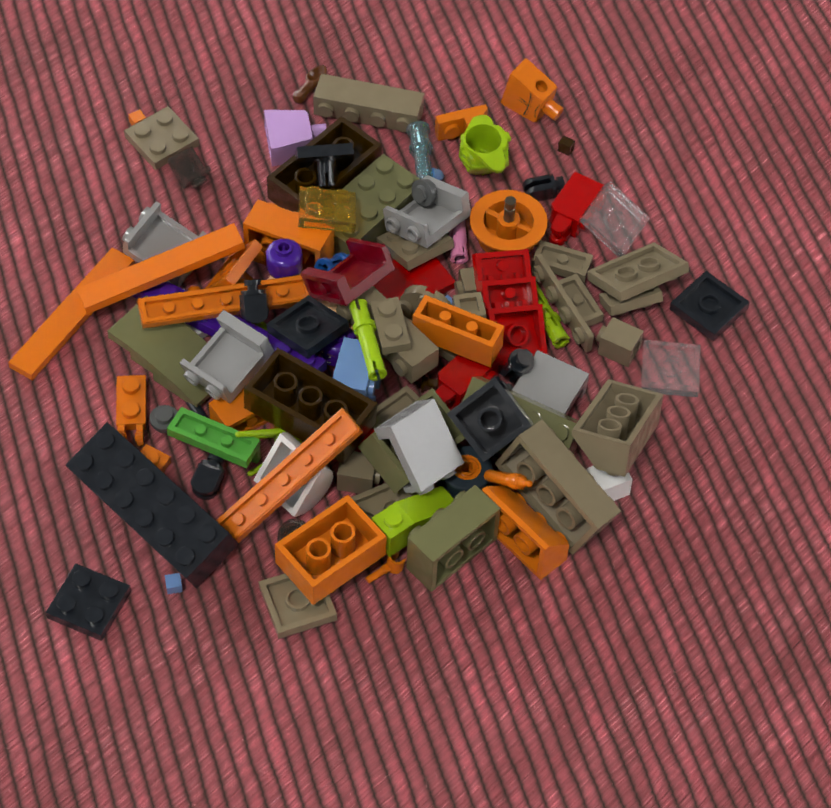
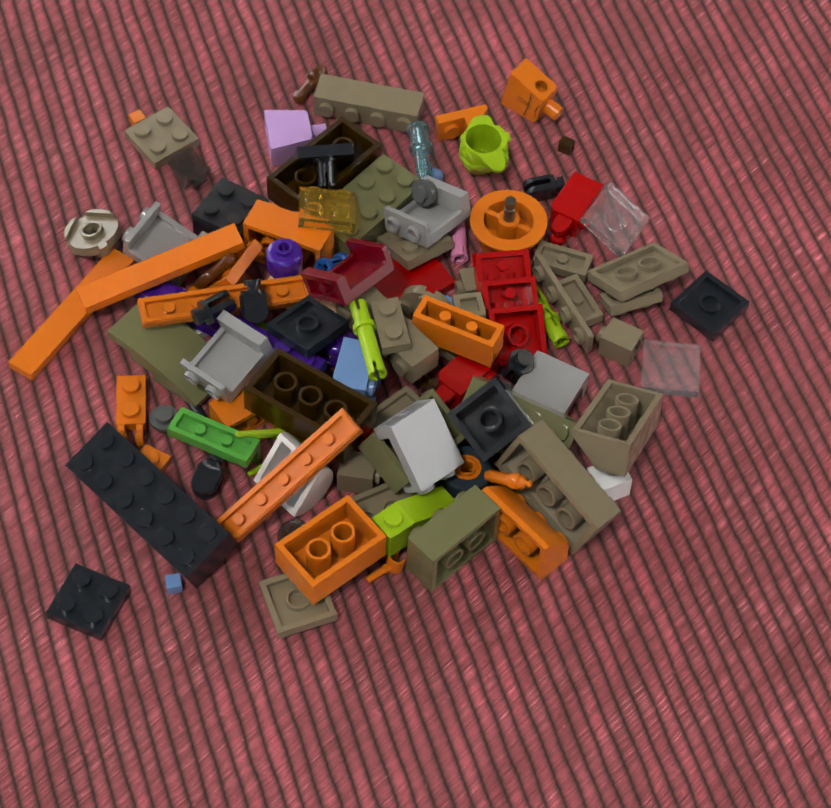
(81, 237): none -> dark tan plate
(211, 307): none -> black arm
(217, 269): none -> reddish brown piece
(224, 206): none -> black brick

